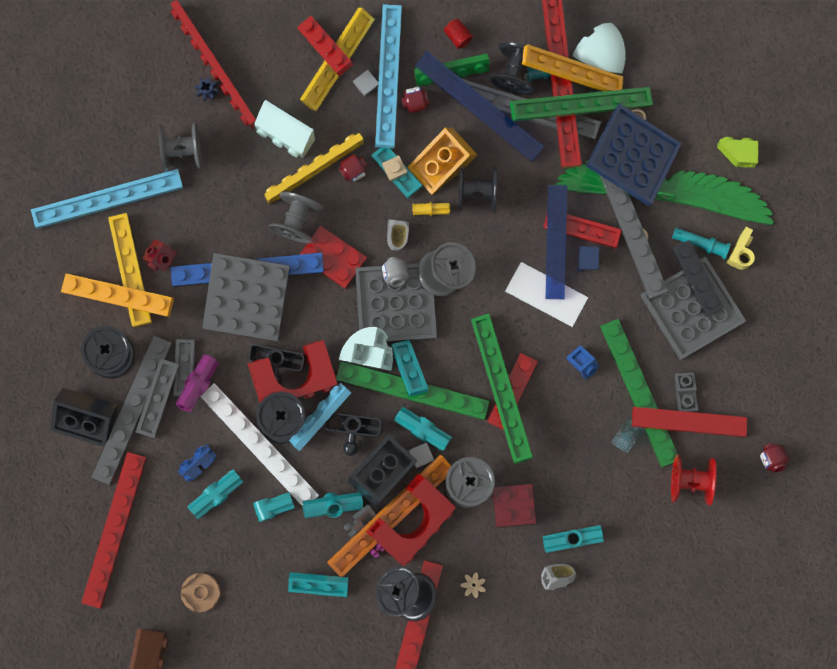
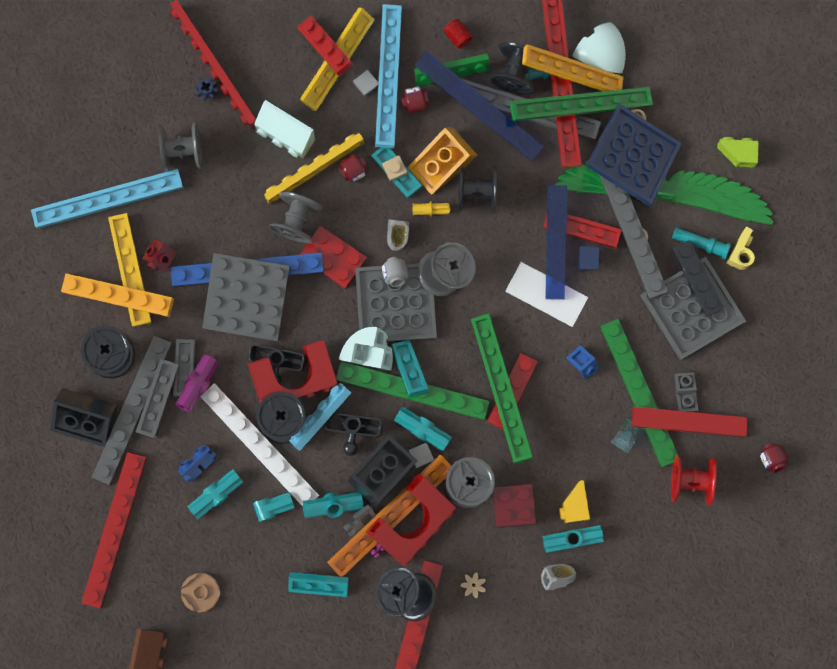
(575, 506): none -> yellow slope

